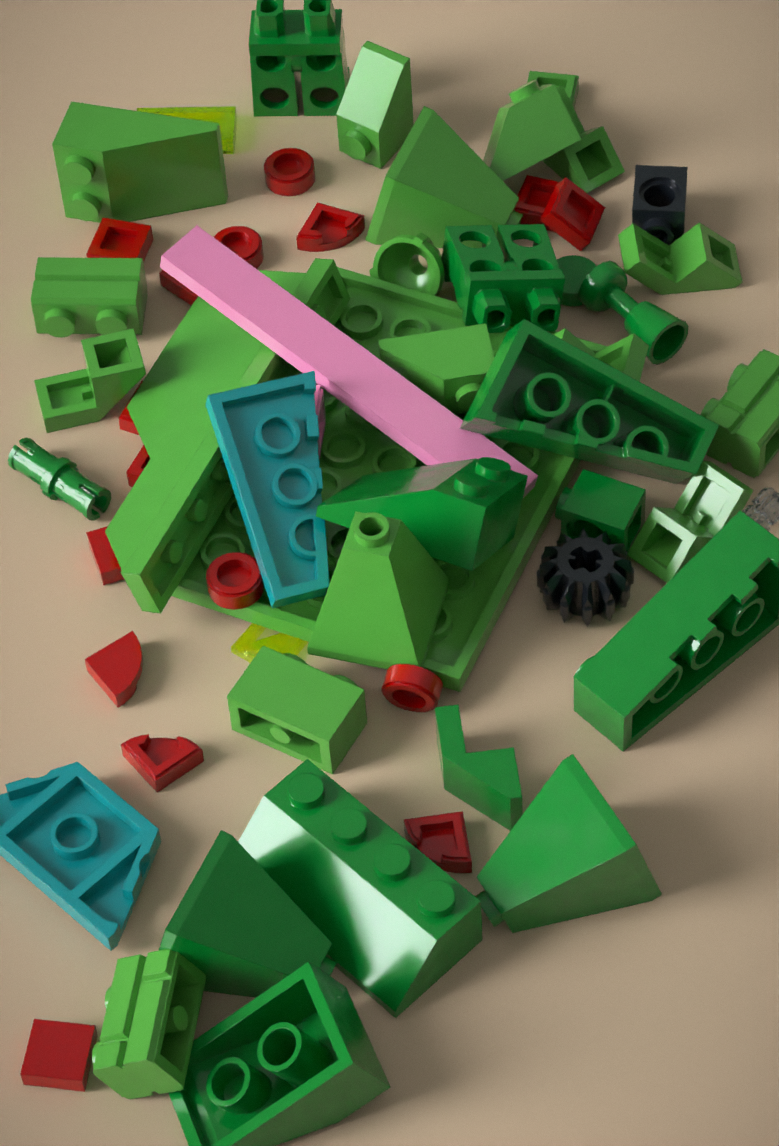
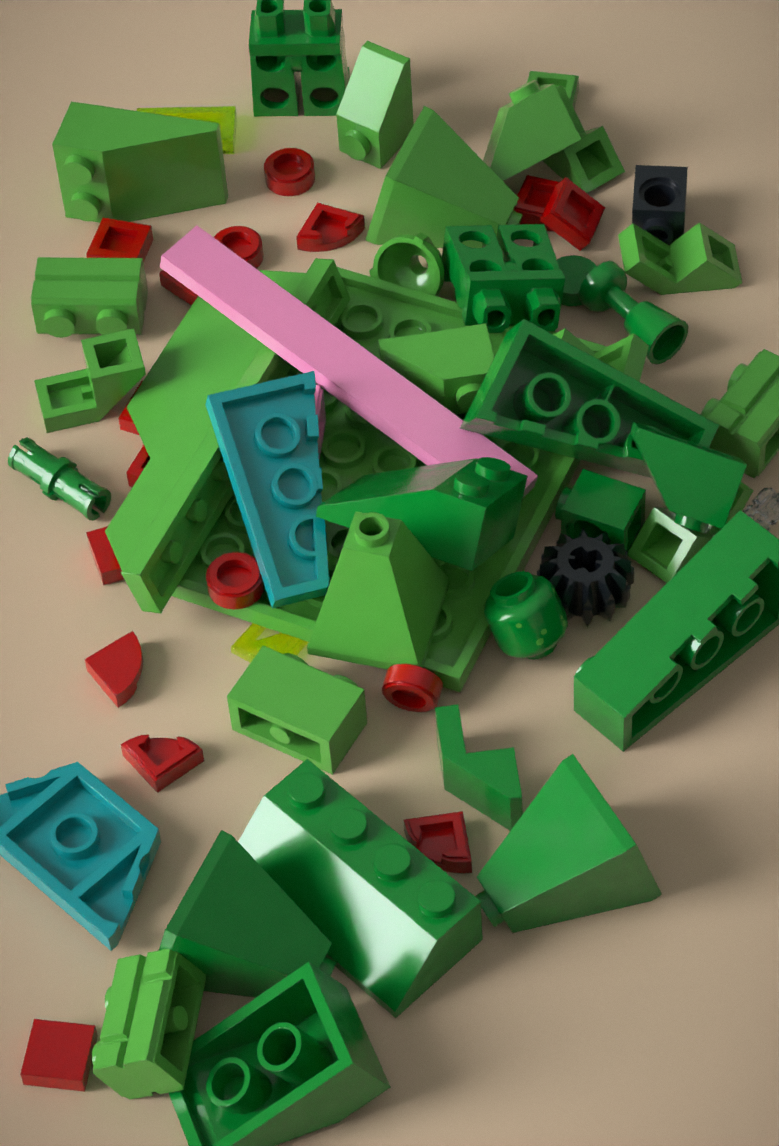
(525, 615): none -> green head
(690, 477): none -> green slope

